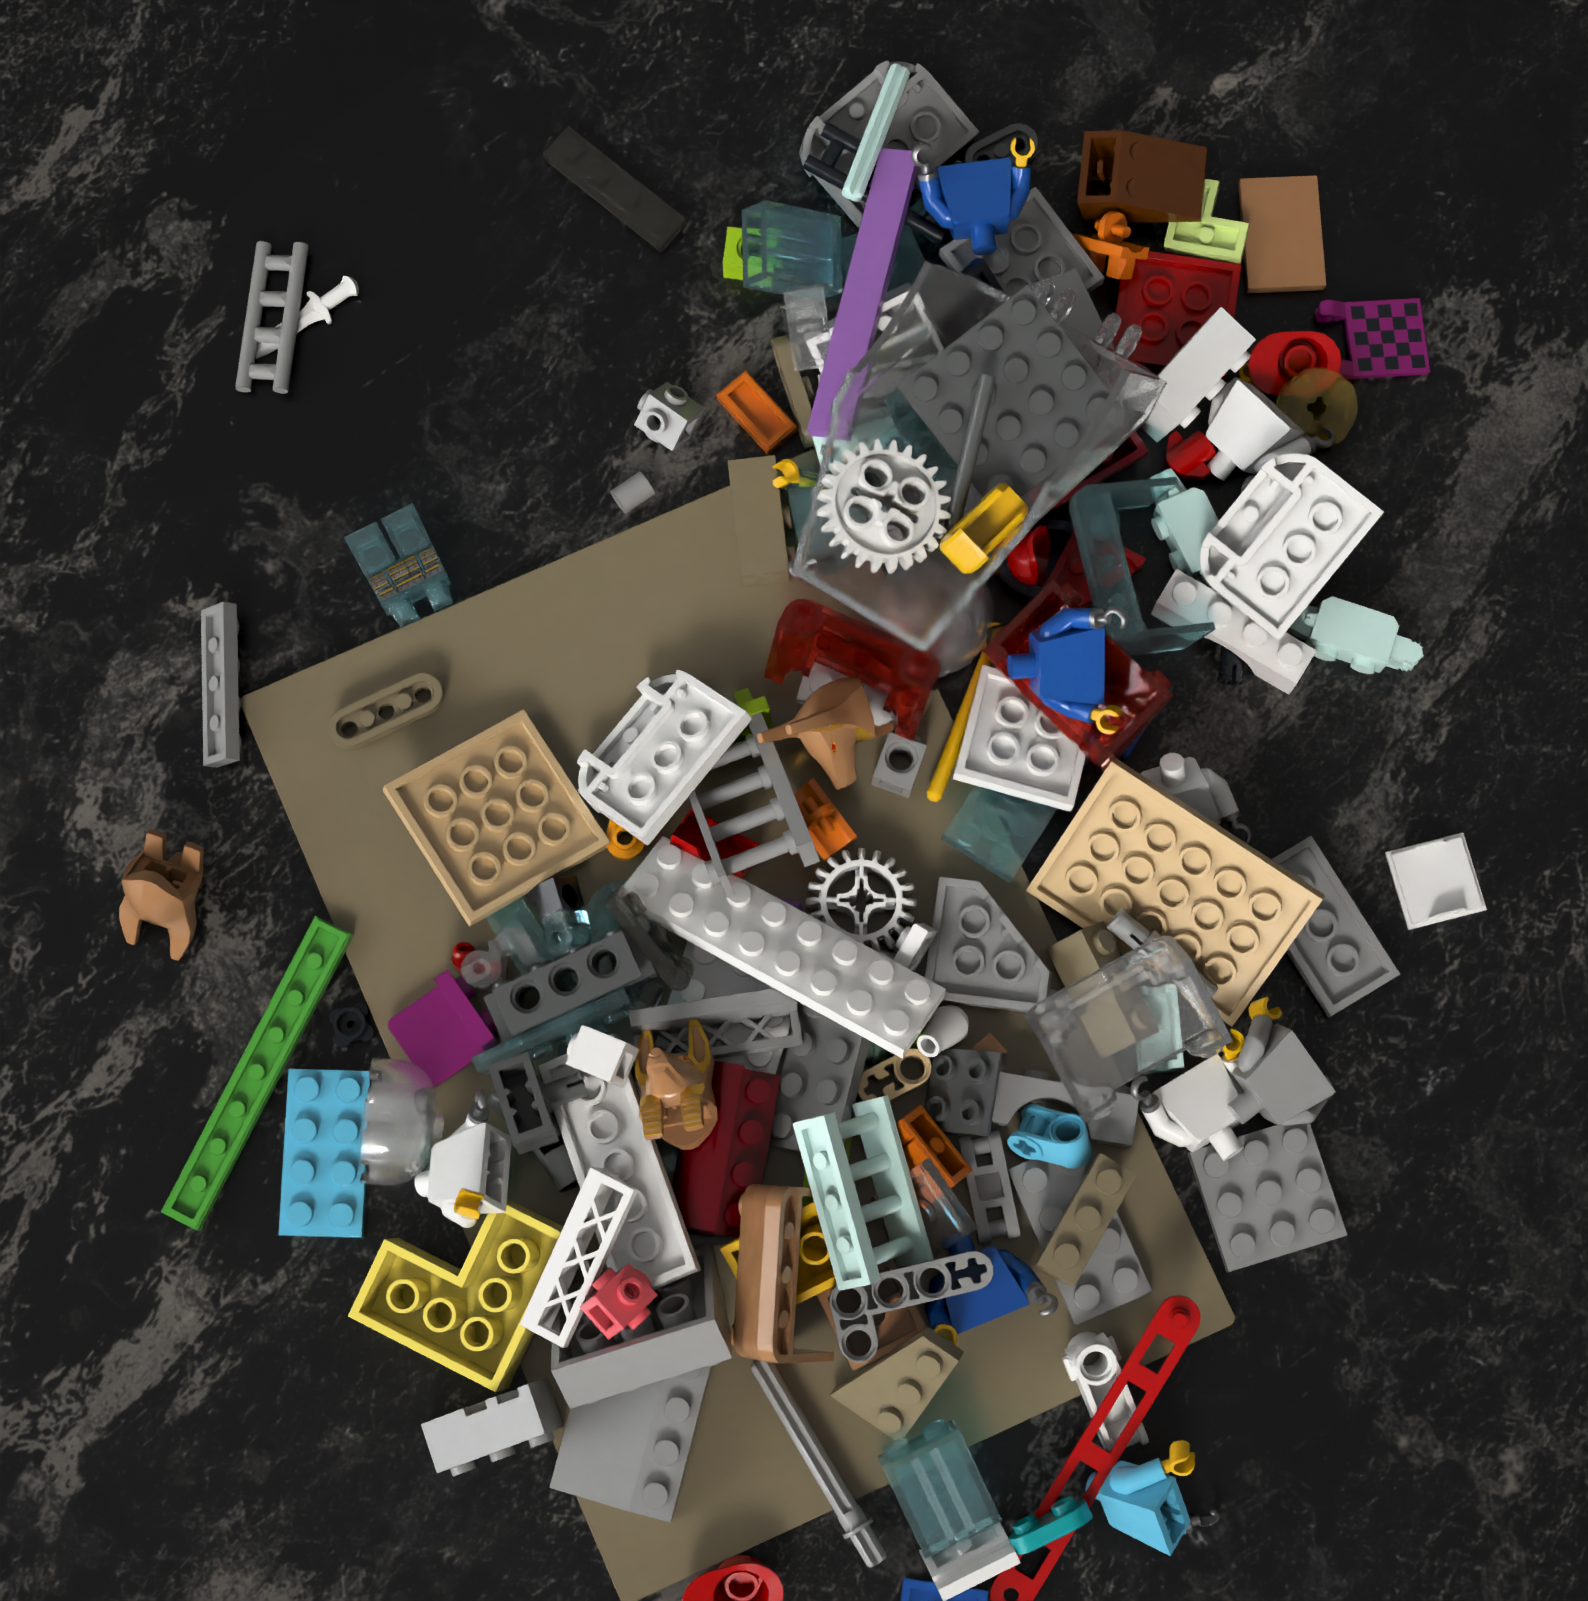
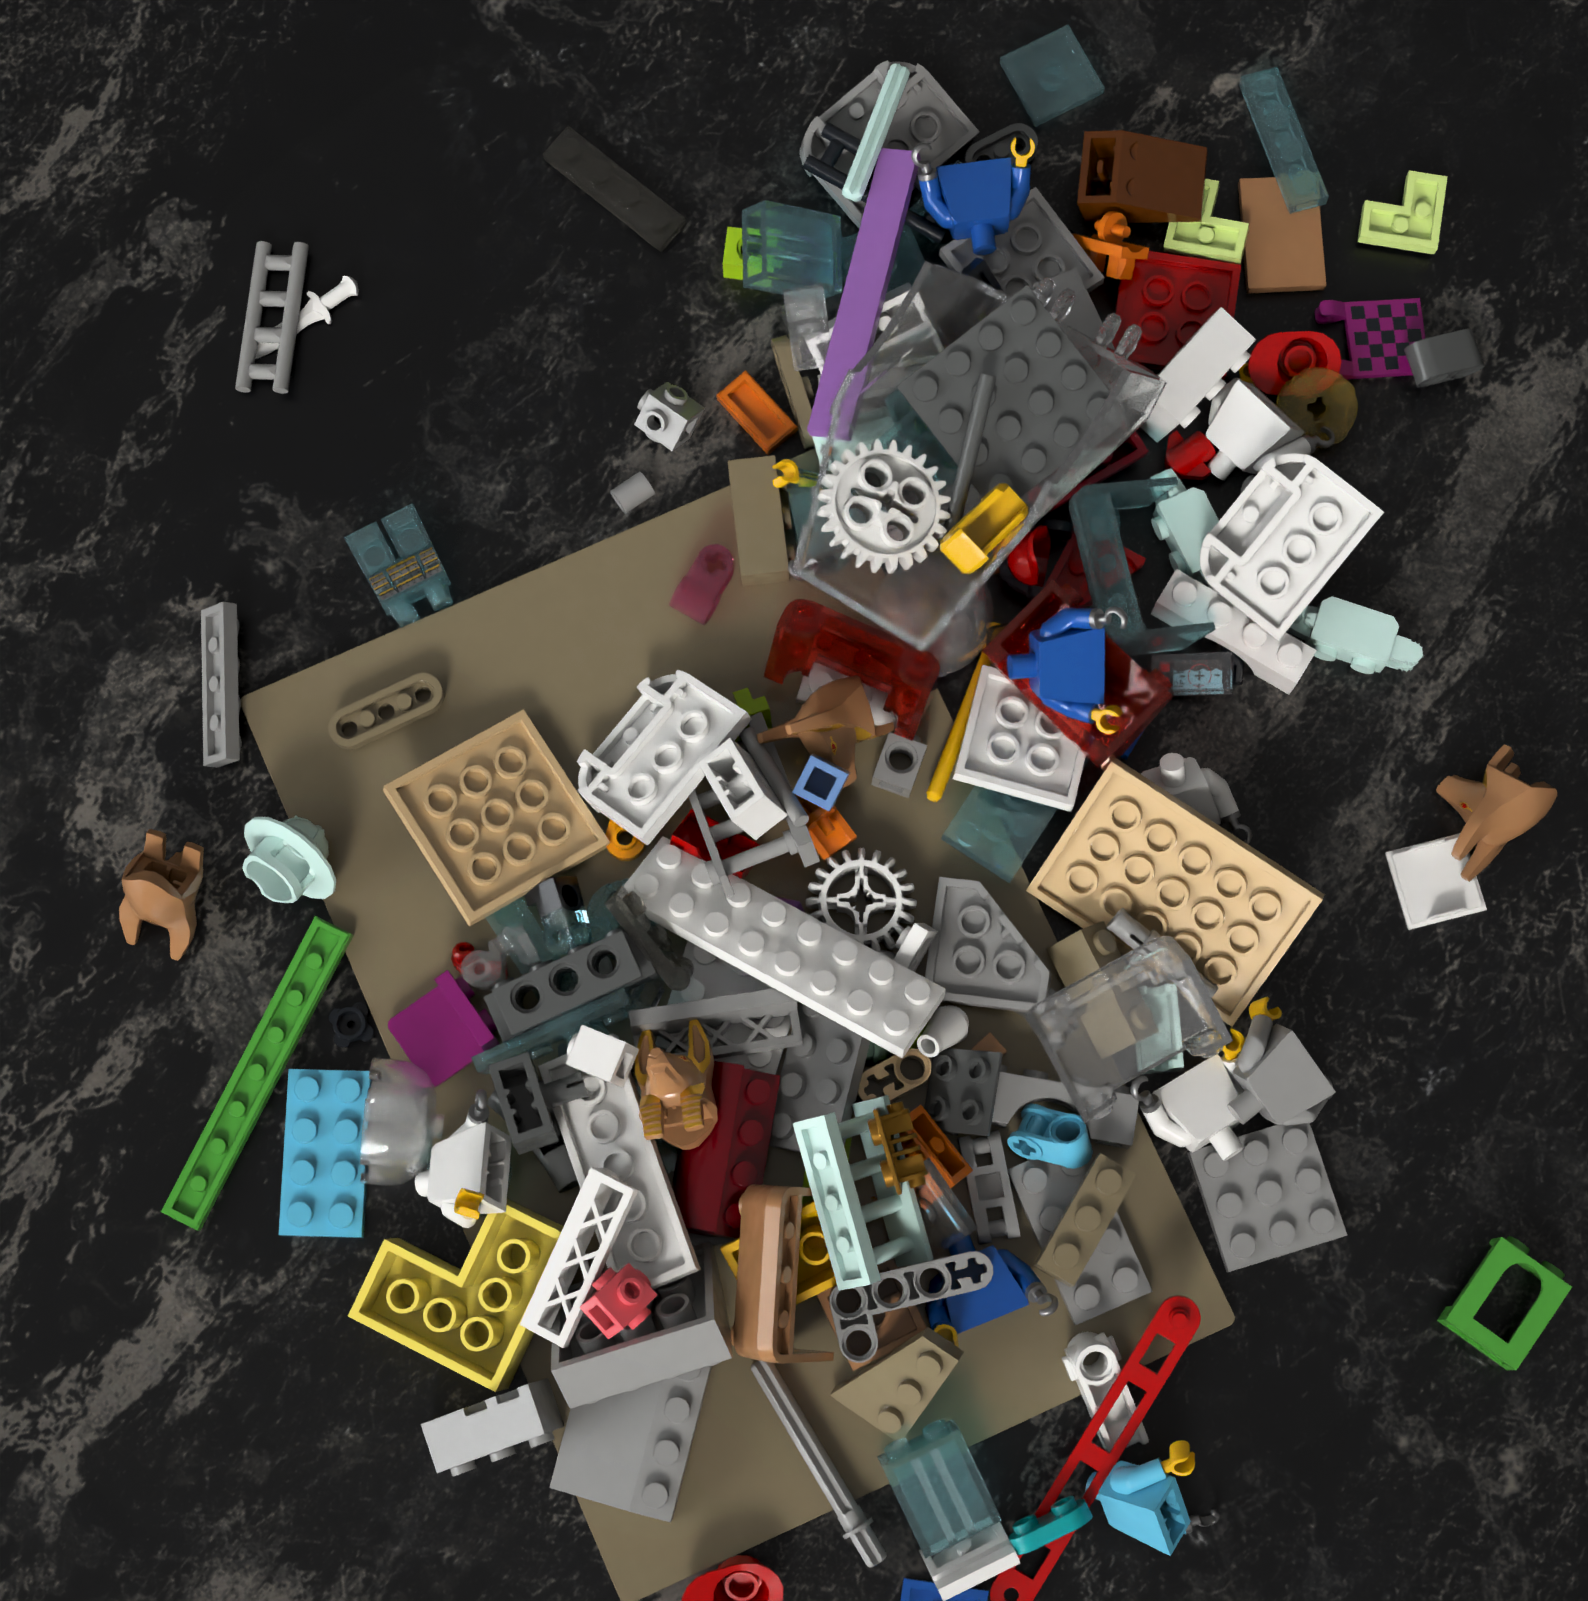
(288, 859): none -> light aqua helmet
(701, 590): none -> clear pink piece
(742, 789): none -> white brick
(774, 777): none -> light grey bar
(821, 782): none -> medium blue brick
(893, 1170): none -> pearl gold hinge
(1052, 75): none -> clear light blue plate
(1197, 672): none -> clear tile
(1283, 140): none -> clear light blue plate
(1336, 945): light grey plate -> none
(1410, 226): none -> yellowish green plate
(1444, 357): none -> dark grey beam
(1494, 809): none -> medium nougat piece
(1499, 1258): none -> bright green panel

